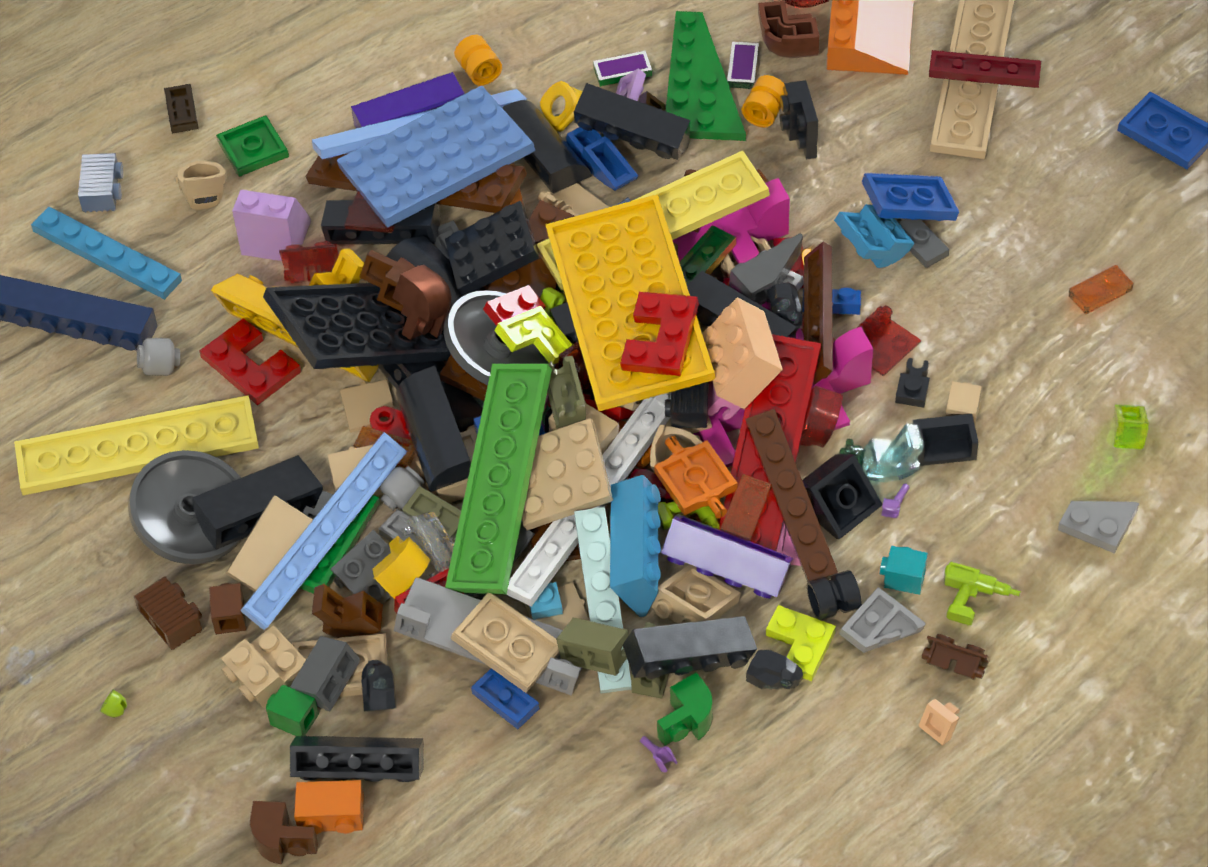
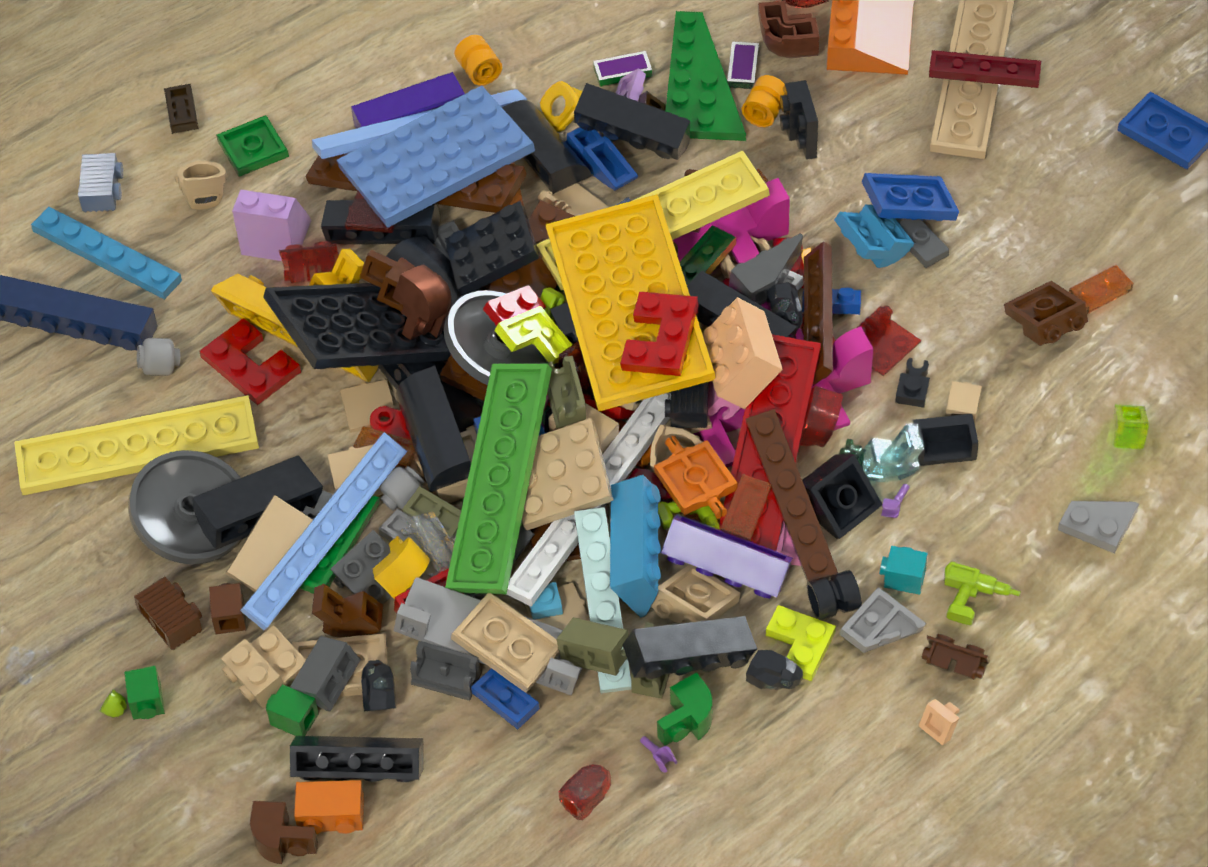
(144, 693): none -> green brick
(445, 670): none -> dark grey hinge
(585, 790): none -> clear red rock
(1047, 313): none -> reddish brown plate

